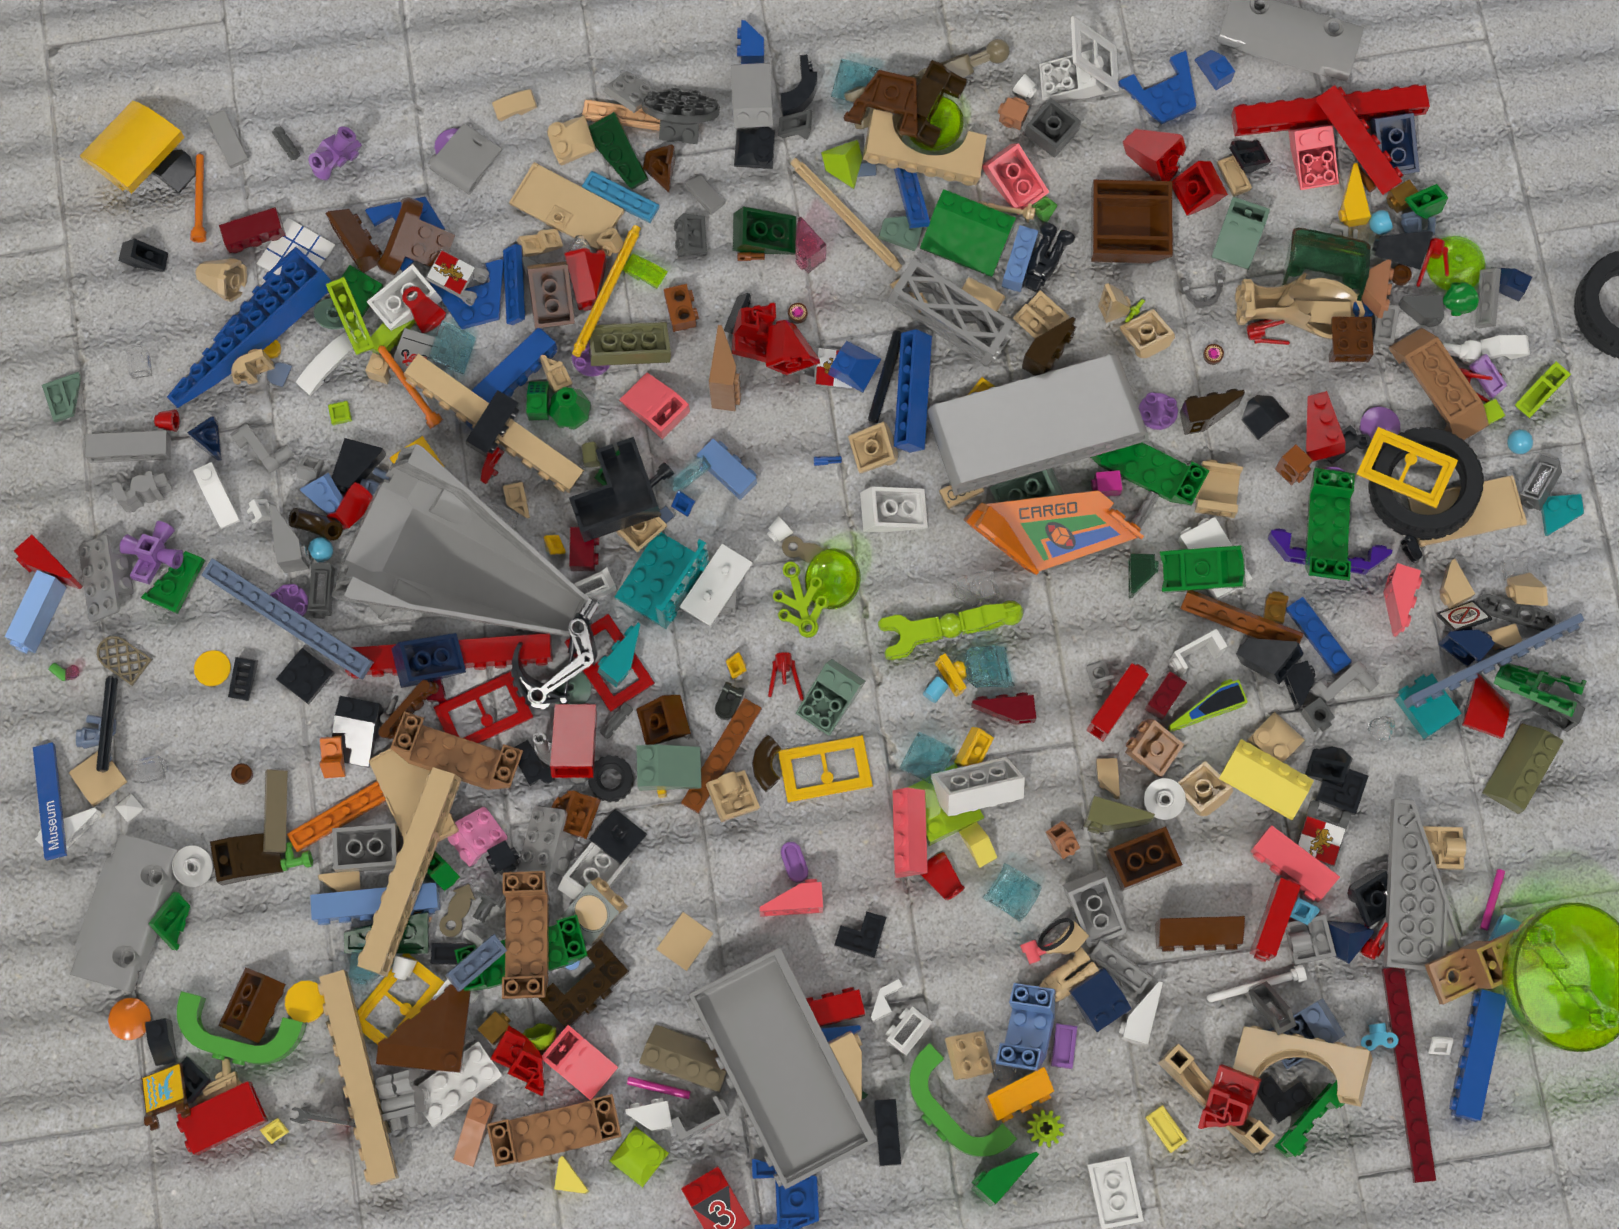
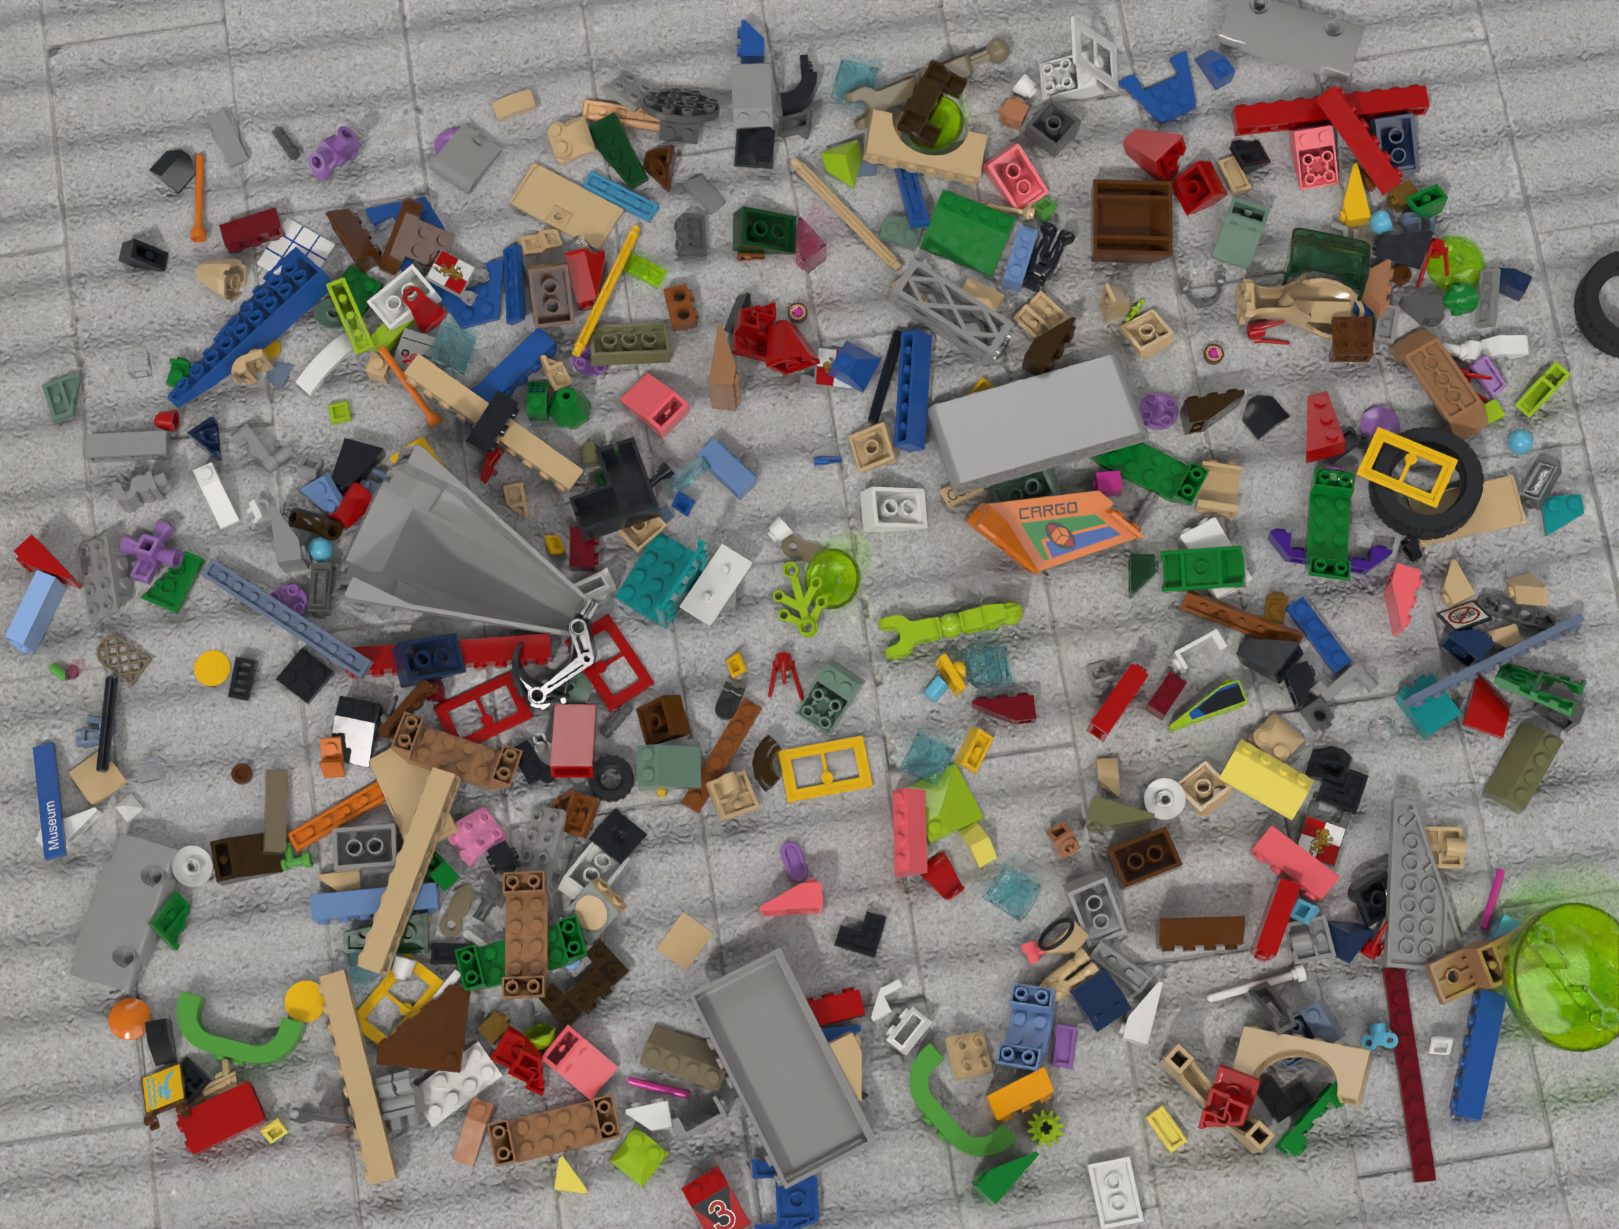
(132, 146): yellow slope -> none
(179, 368): none -> green bracket
(252, 1005): reddish brown slope -> none
(476, 962): sand blue plate -> none
(610, 241): tan plate -> none
(619, 662): teal slope -> none
(887, 1132): black brick -> none
(892, 94): reddish brown wing -> none
(978, 786): white slope -> none
(1153, 747): medium nougat plate -> none
(1294, 465): dark orange brick -> none

